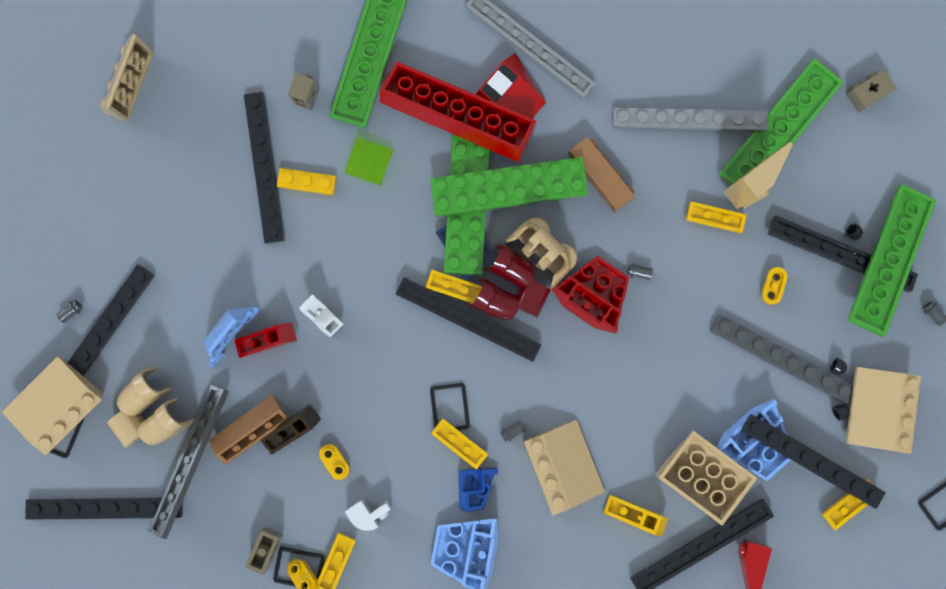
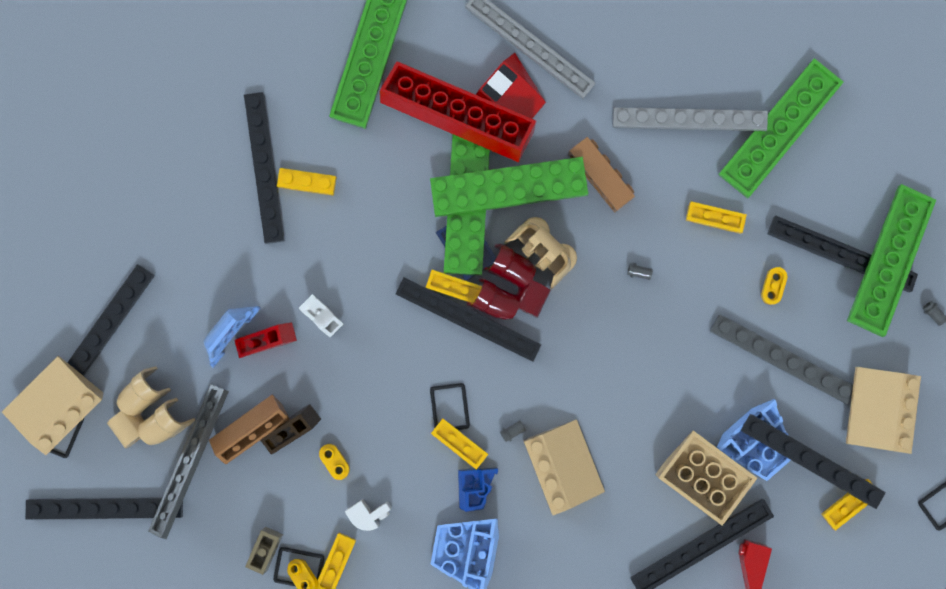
(69, 311): dark grey pin -> none
(127, 79): tan slope -> none
(303, 91): dark tan brick -> none
(368, 161): clear neon green plate -> none
(595, 294): red wedge -> none
(636, 515): yellow slope -> none
(756, 182): tan slope -> none
(838, 366): black hinge -> none
(840, 411): black hinge -> none
(856, 229): black hinge -> none
(879, 83): dark tan brick -> none

